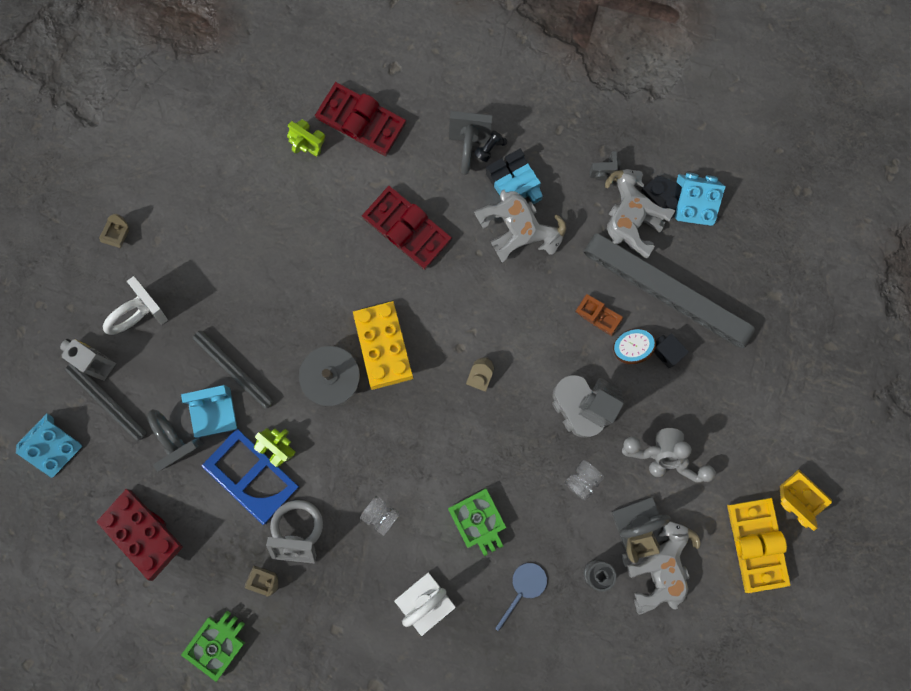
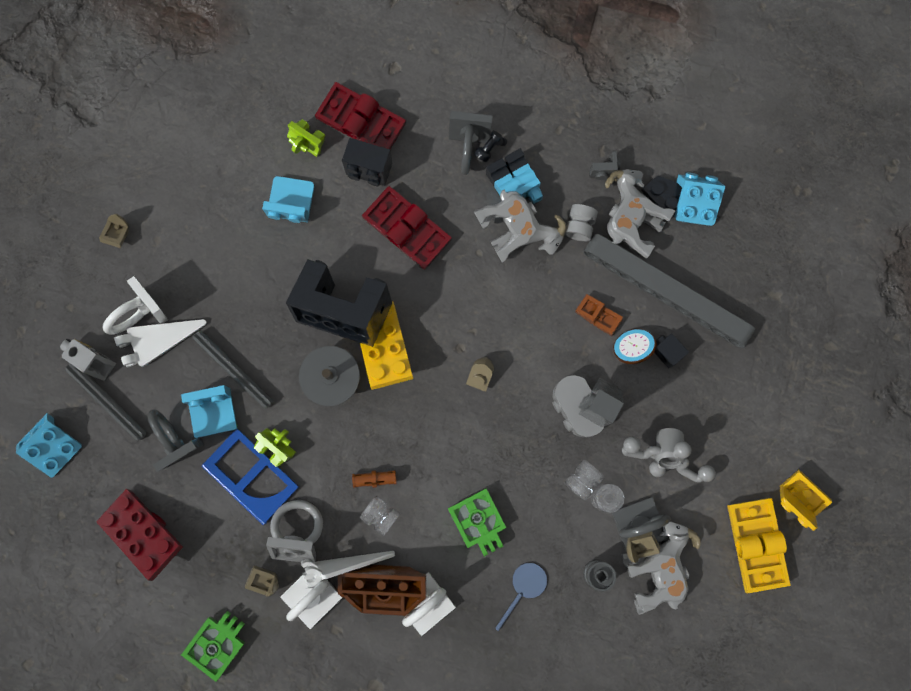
(154, 340): none -> white flag
(289, 200): none -> medium azure bracket
(310, 602): none -> white tile
(330, 568): none -> white flag
(357, 321): none -> black piece
(367, 162): none -> black brick
(374, 479): none -> dark orange pin
(383, 589): none -> reddish brown wedge
(581, 220): none -> light grey wheel
(607, 498): none -> clear wheel

